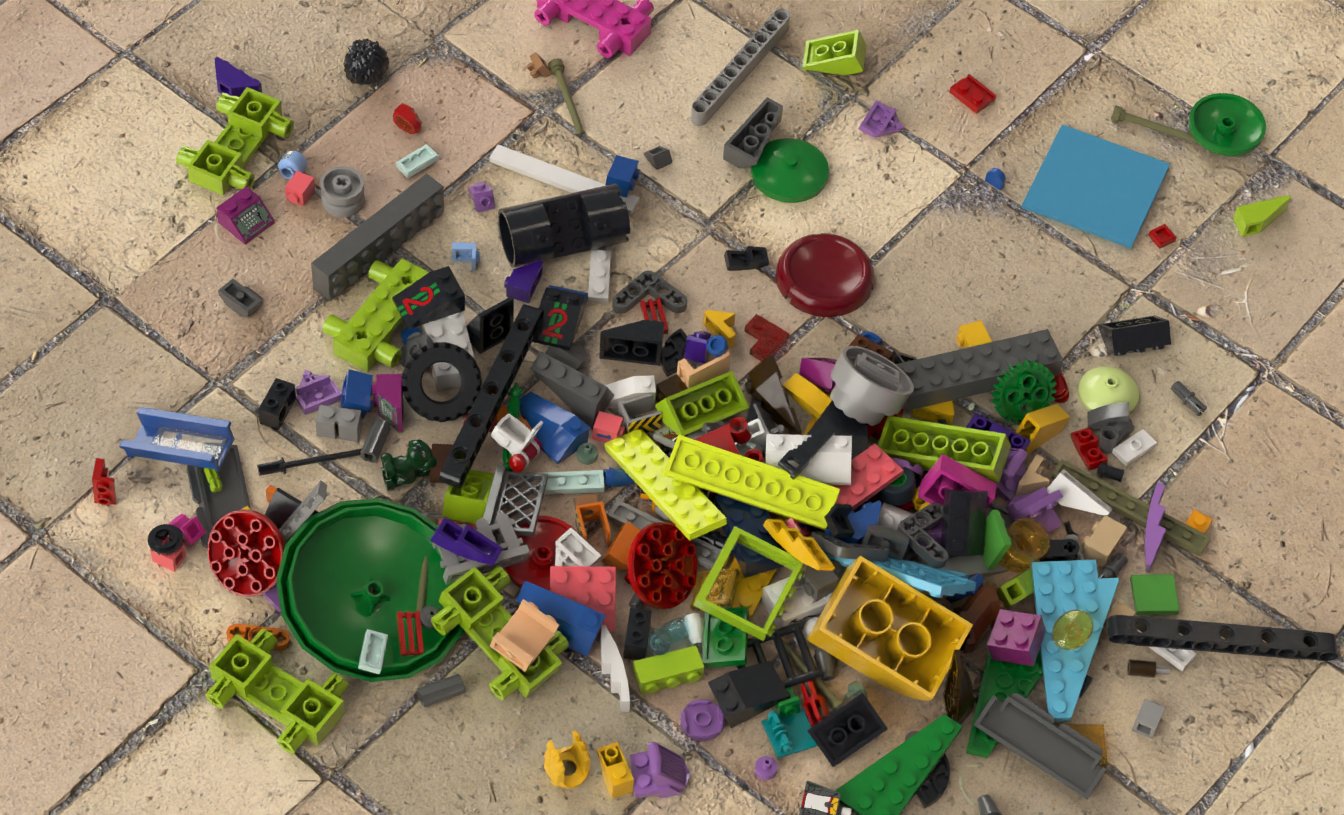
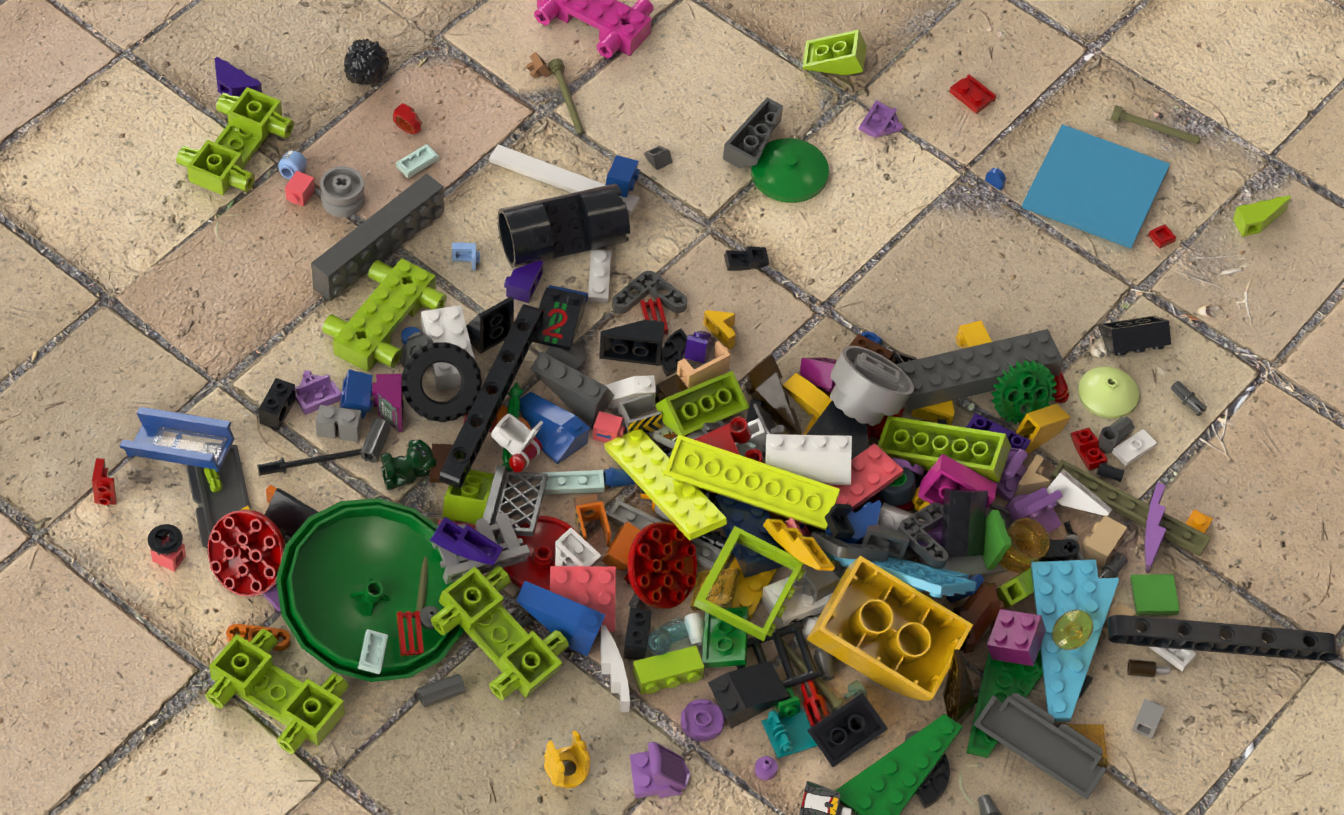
(190, 528): dark pink leg -> none
(240, 298): dark grey slope -> none
(244, 215): magenta slope -> none
(304, 511): light grey wing -> none
(430, 298): black slope -> none
(482, 196): medium lavender bracket -> none
(525, 635): light nougat panel -> none
(587, 453): sand green tile -> none
(615, 770): yellow slope -> none
(717, 345): blue tile -> none
(740, 67): light grey beam -> none
(769, 337): clear red plate -> none
(806, 451): black piece -> none
(825, 275): dark red piece -> none
(1101, 416): dark grey slope -> none
(1227, 124): green dish -> none

